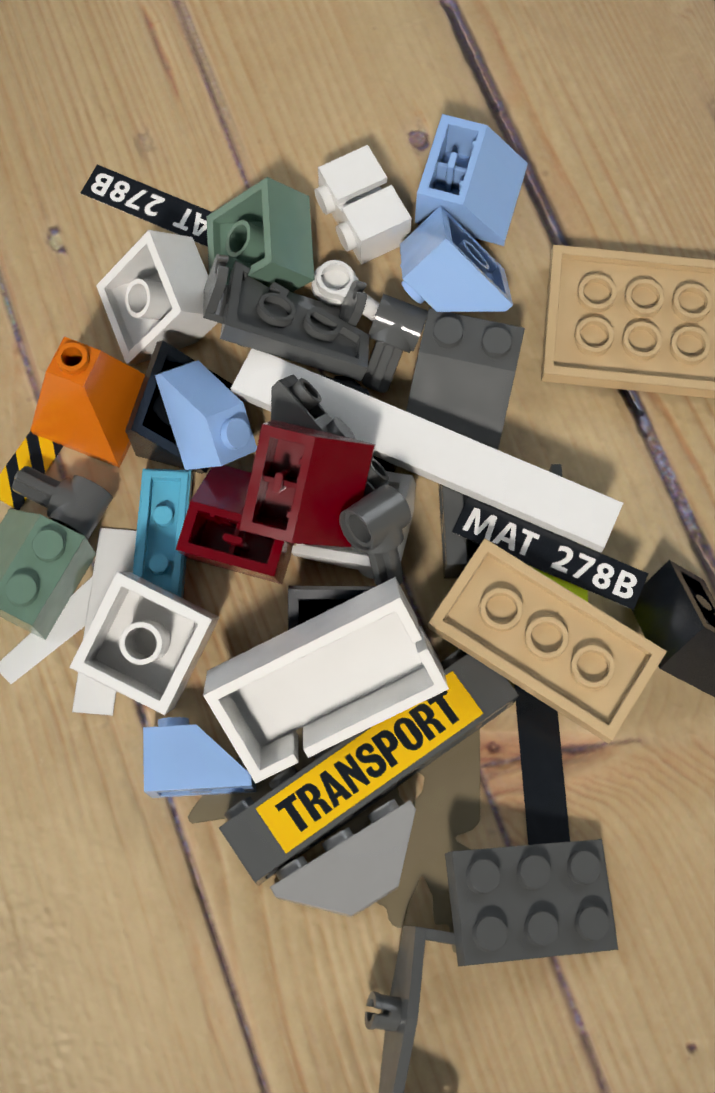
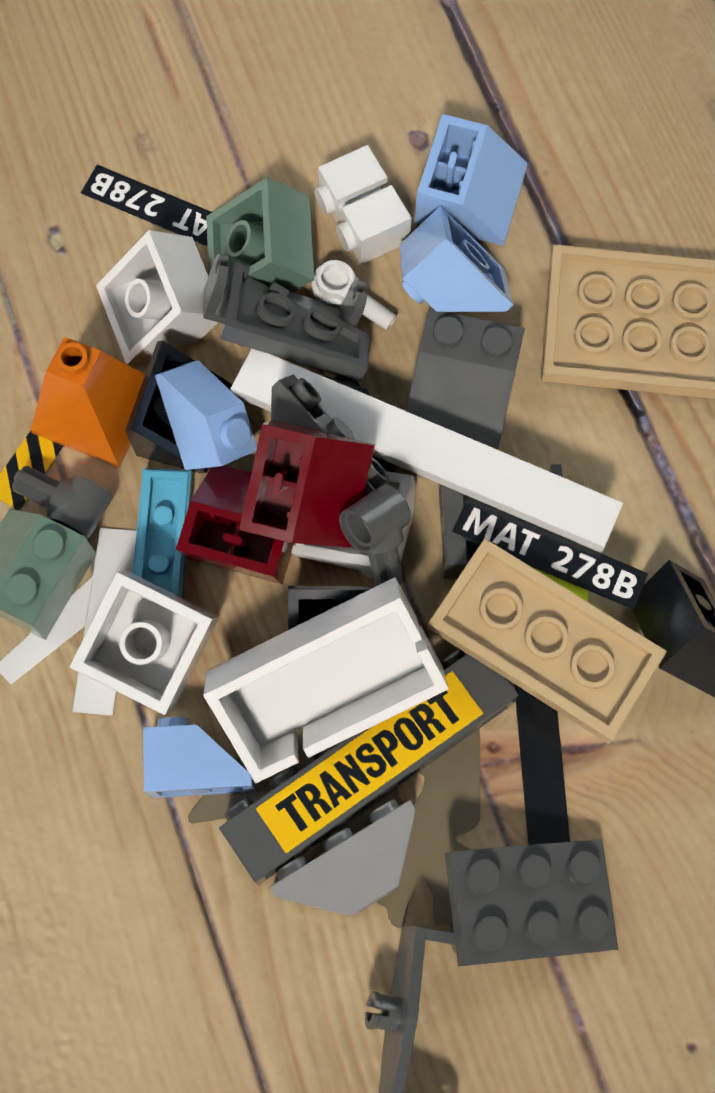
(395, 330): dark grey axle -> none

